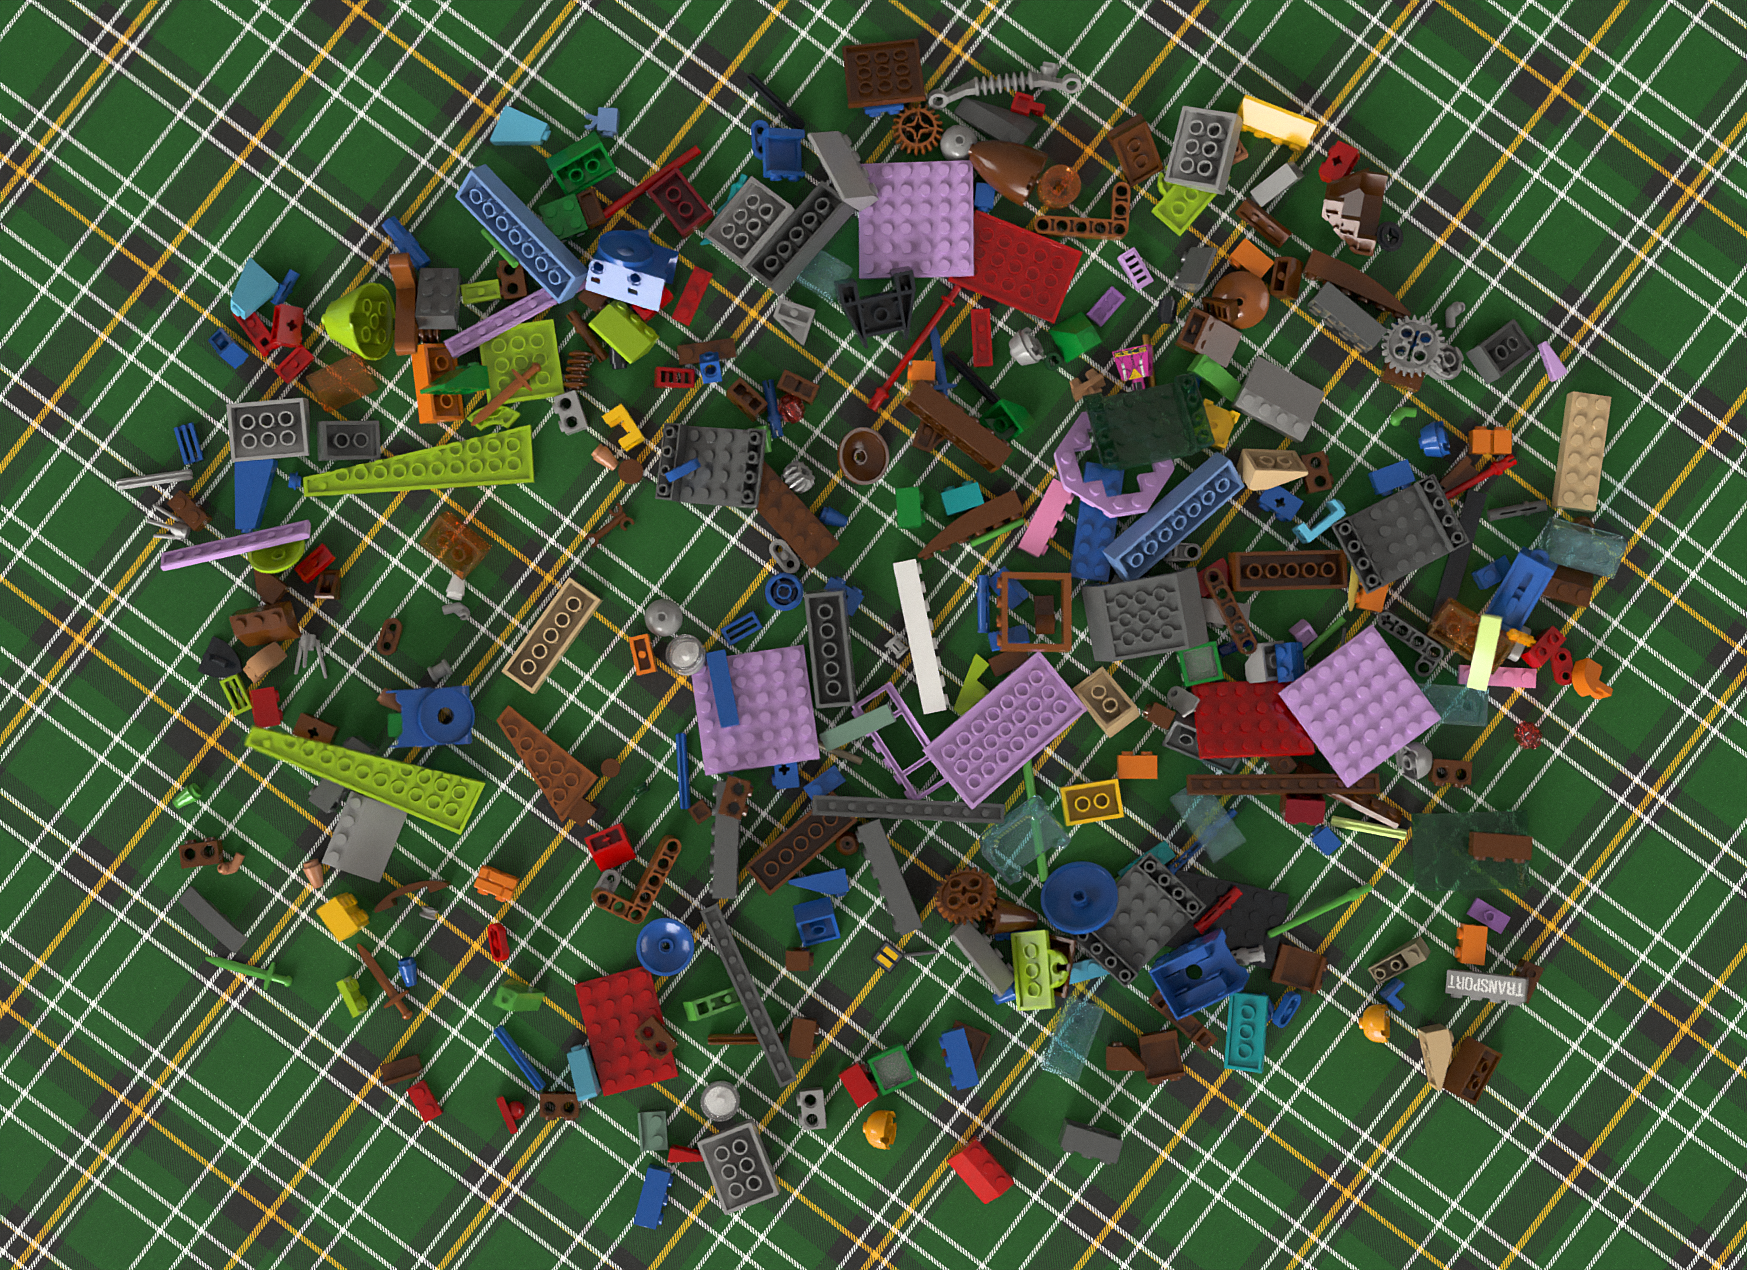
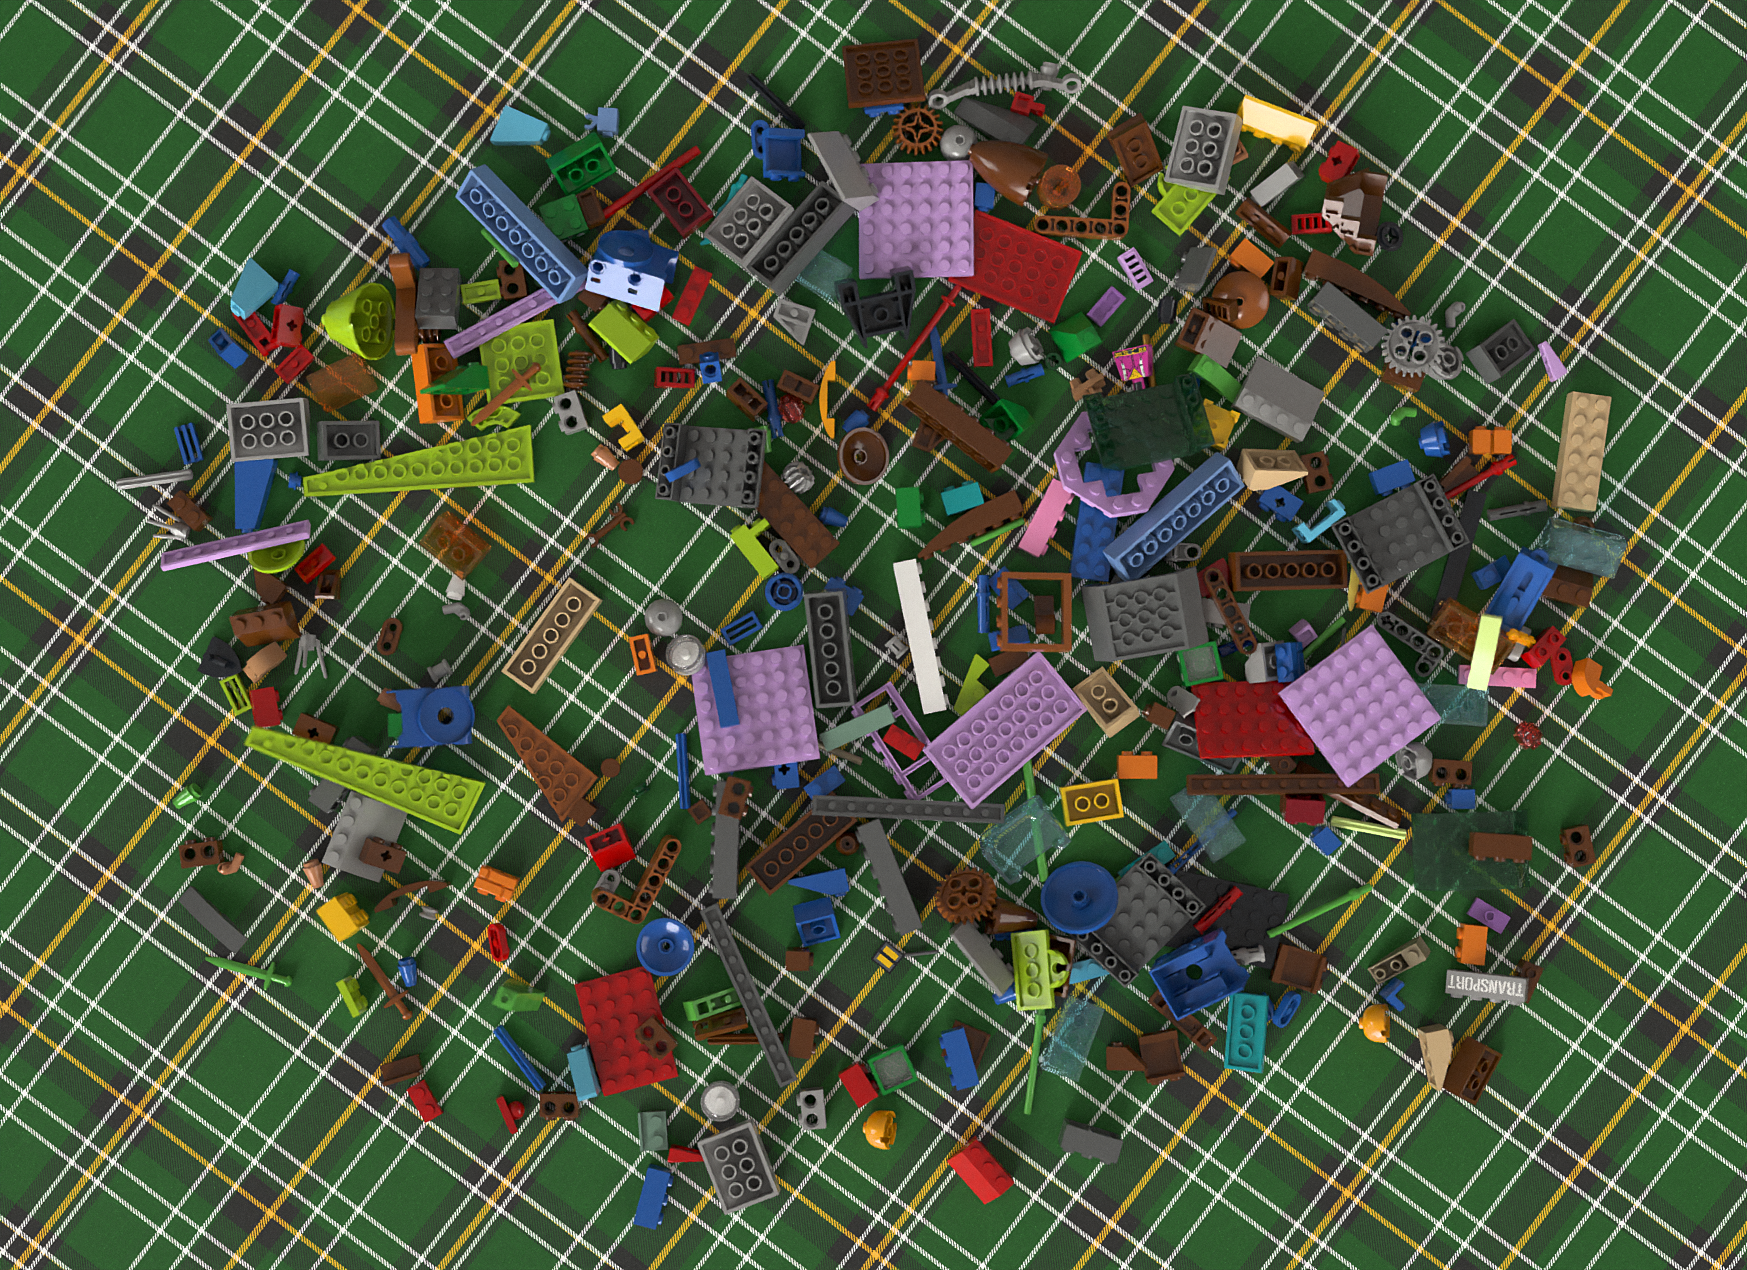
(372, 855): none -> reddish brown brick
(720, 1023): none -> reddish brown plate
(752, 549): none -> lime brick
(829, 376): none -> light orange slope
(856, 420): none -> blue brick
(903, 742): none -> red plate
(1024, 375): none -> blue pin
(1040, 1018): none -> bright green bar
(1319, 230): none -> red slope
(1460, 798): none -> blue brick
(1582, 843): none -> reddish brown brick

